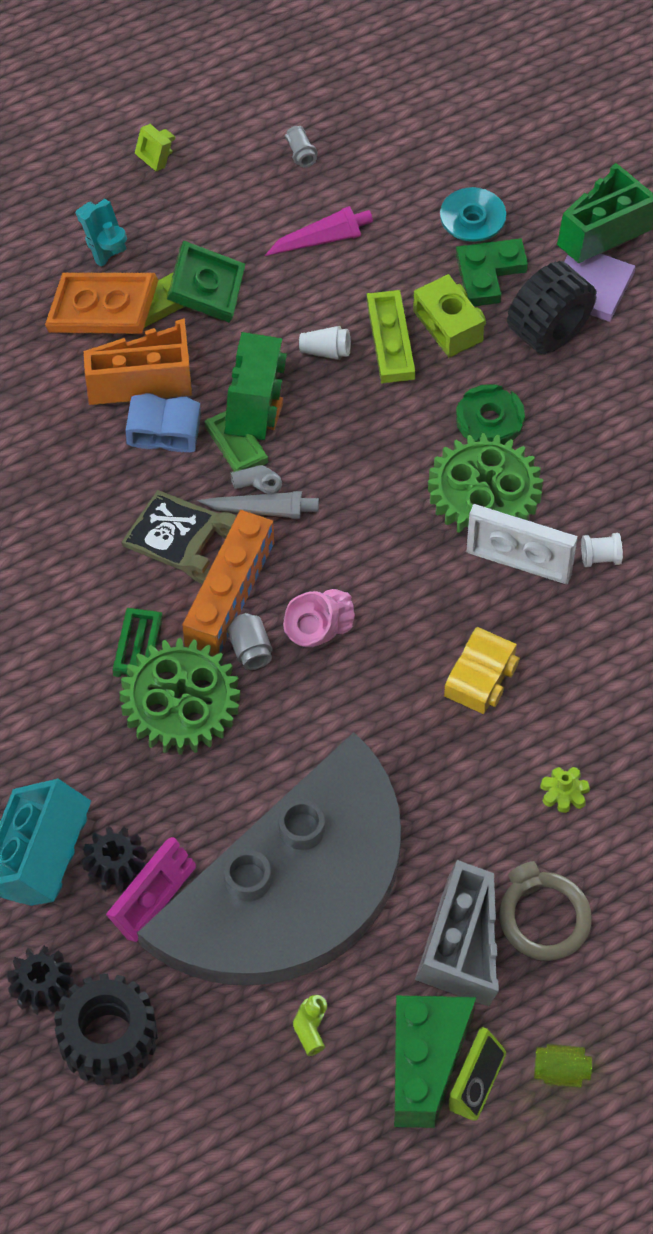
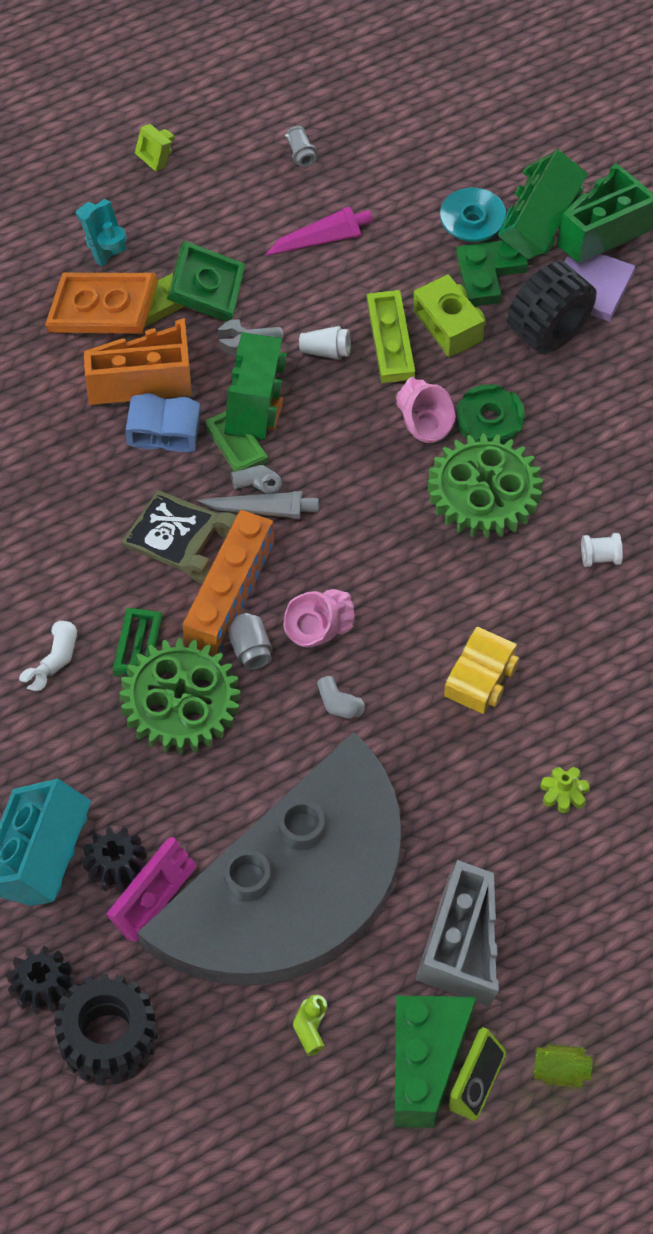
(61, 654): none -> white arm
(234, 329): none -> light grey bar
(339, 703): none -> light grey arm
(426, 410): none -> bright pink hair
(521, 544): white tile -> none
(527, 880): dark tan piece -> none
(547, 194): none -> green wedge

